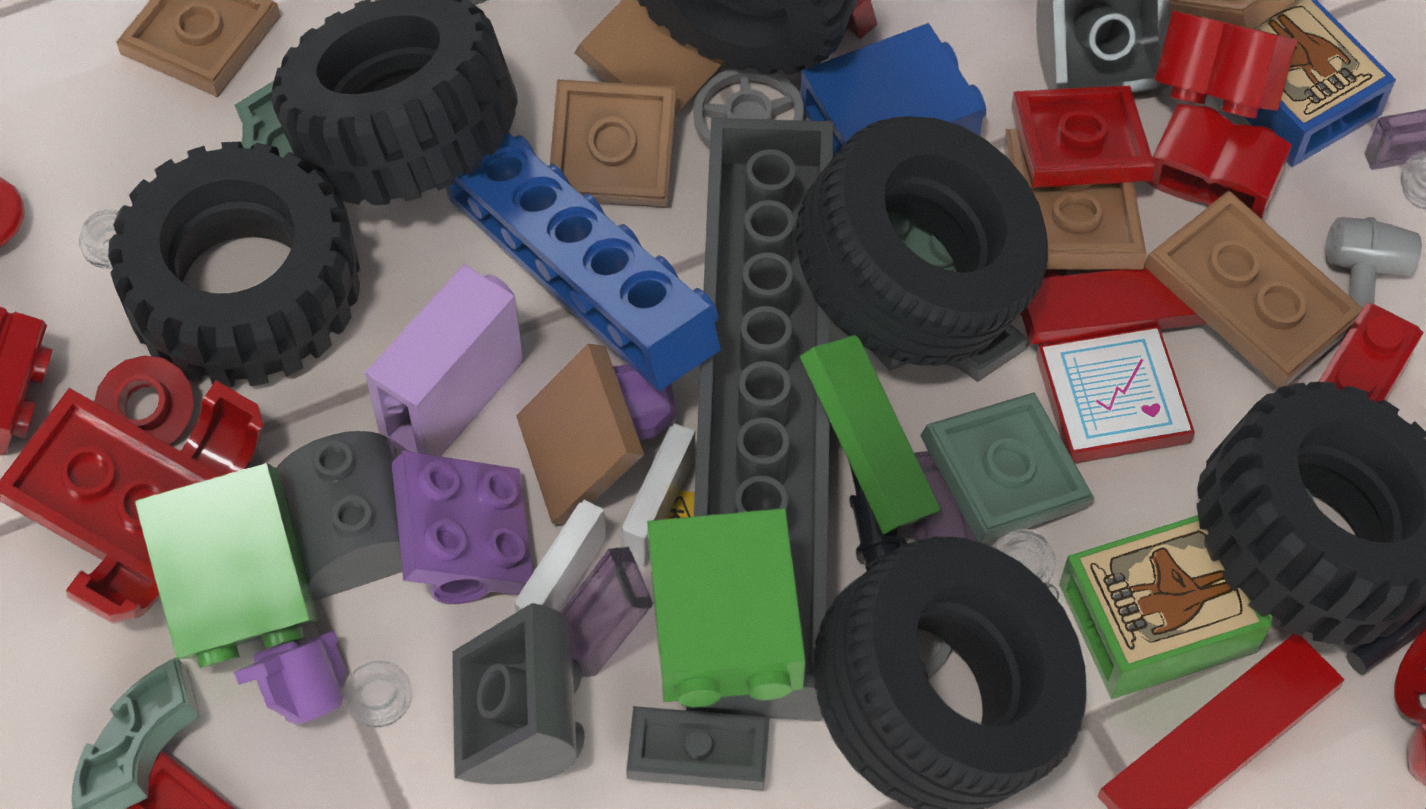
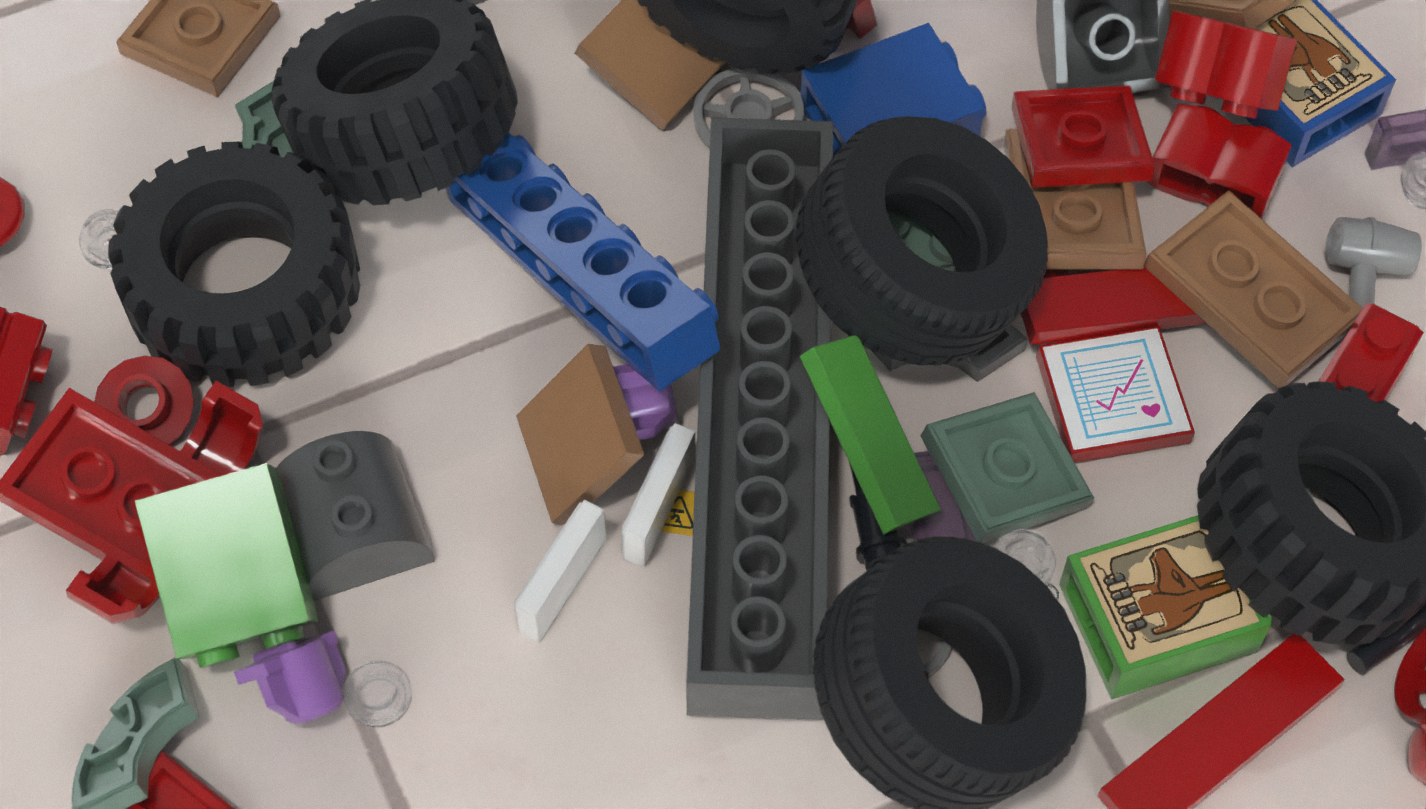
(446, 363): lavender brick -> none
(461, 526): medium lavender plate -> none
(516, 700): dark grey brick -> none
(606, 609): clear purple tile -> none
(615, 140): medium nougat tile -> none
(698, 748): dark grey plate -> none
(725, 607): bright green brick -> none

